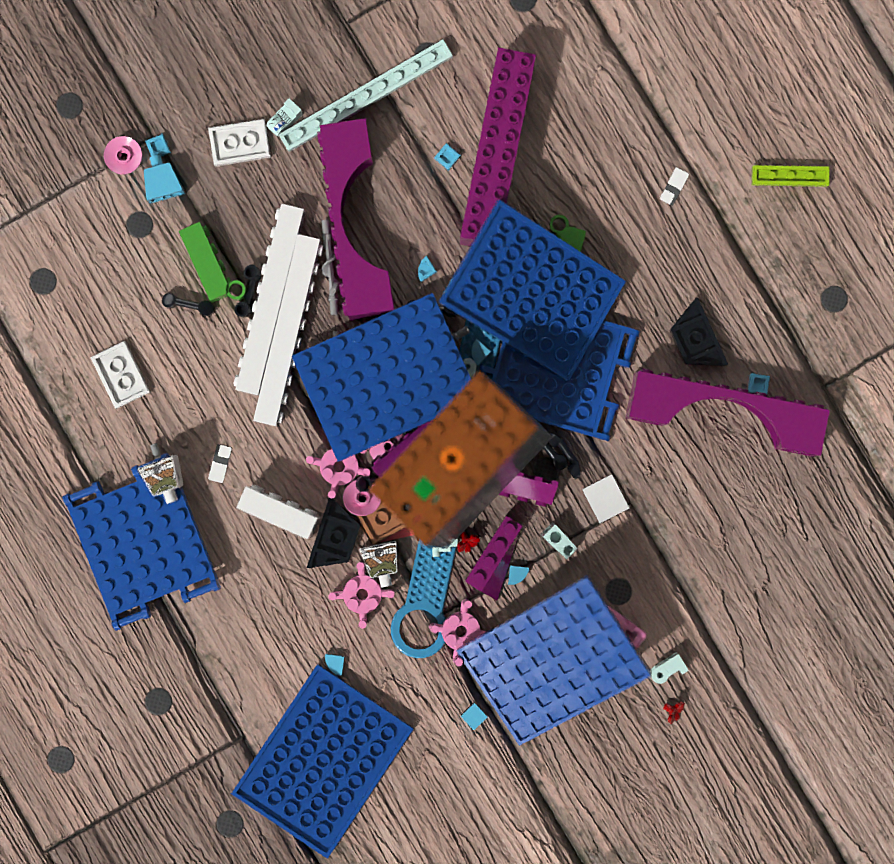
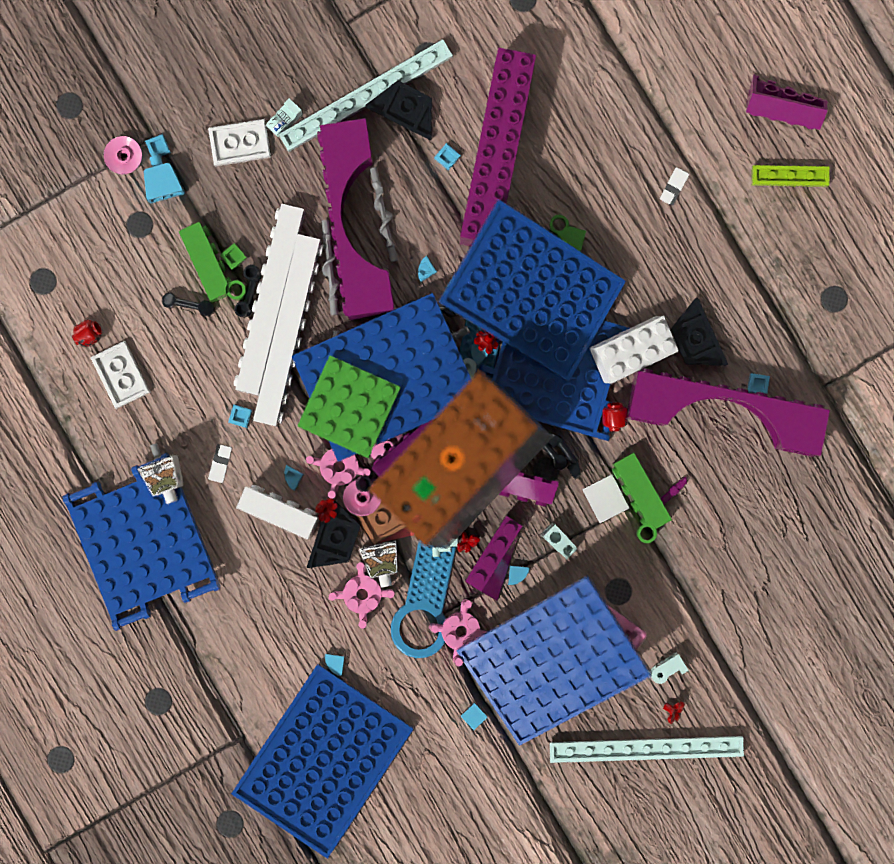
(87, 333): none -> red head
(233, 256): none -> bright green plate
(240, 416): none -> medium azure tile
(292, 477): none -> medium azure tile
(325, 510): none -> red plant
(349, 406): none -> bright green plate
(385, 215): none -> light grey piece
(405, 107): none -> black wing
(486, 341): none -> red plant
(614, 416): none -> red head
(633, 349): none -> white brick
(642, 493): none -> bright green hinge
(646, 749): none -> light aqua plate
(674, 490): none -> magenta piece
(785, 104): none -> magenta wedge

